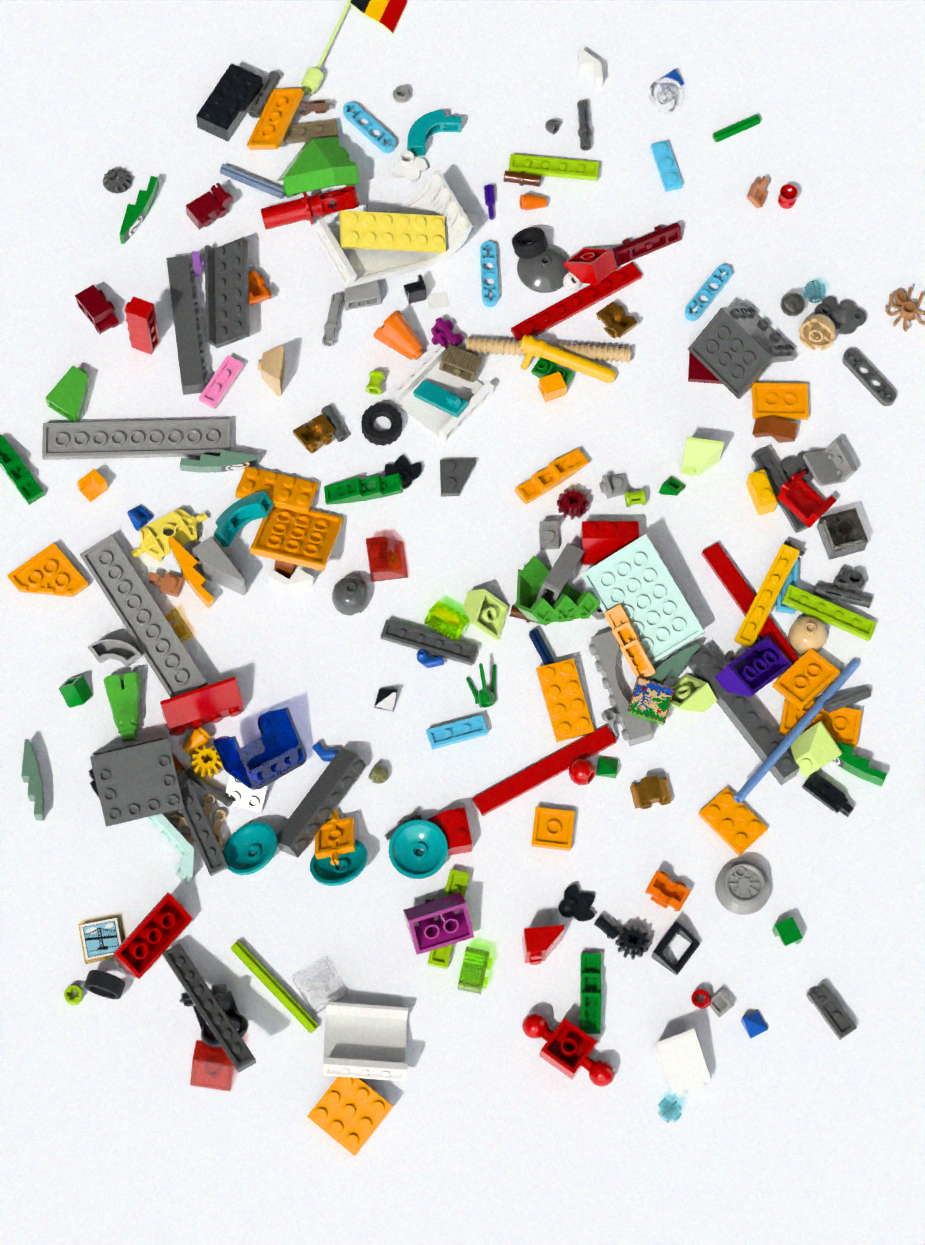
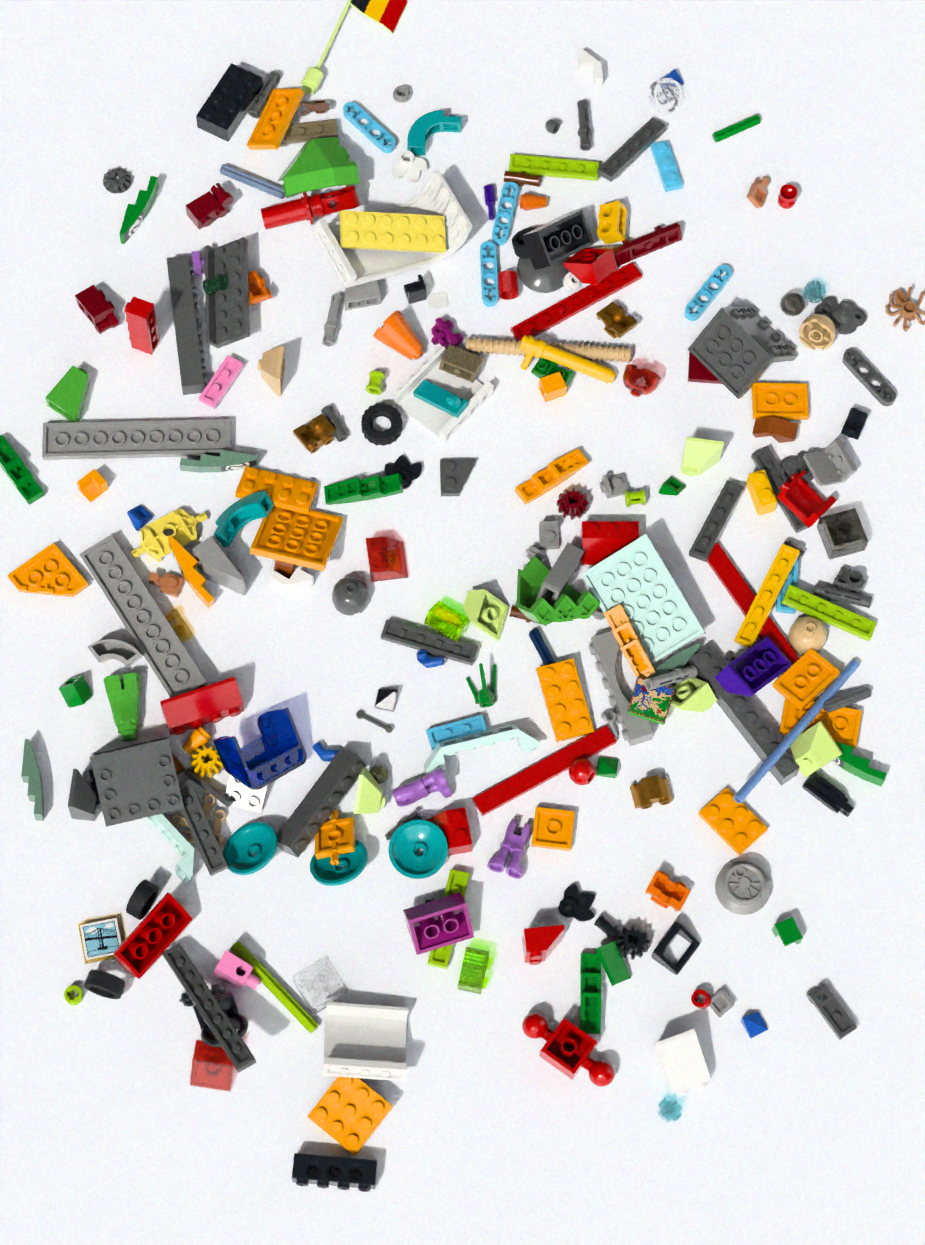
(82, 800): none -> dark grey slope
(142, 899): none -> black tyre
(215, 284): none -> clear green bush
(227, 969): none -> bright pink torso
(304, 1162): none -> black brick
(360, 714): none -> dark grey hinge
(369, 794): none -> yellowish green slope
(421, 788): none -> medium lavender piece
(470, 742): none -> light aqua slope
(505, 213): none -> medium azure beam
(508, 284): none -> red piece
(513, 845): none -> medium lavender piece
(534, 552): none -> light grey plate
(558, 239): none -> black brick
(612, 222): none -> yellow brick
(613, 963): none -> green tile
(631, 149): none -> dark grey plate
(640, 380): none -> clear red cylinder
(676, 676): none -> light grey pin
(716, 521): none -> dark grey plate
(854, 423): none -> black bracket

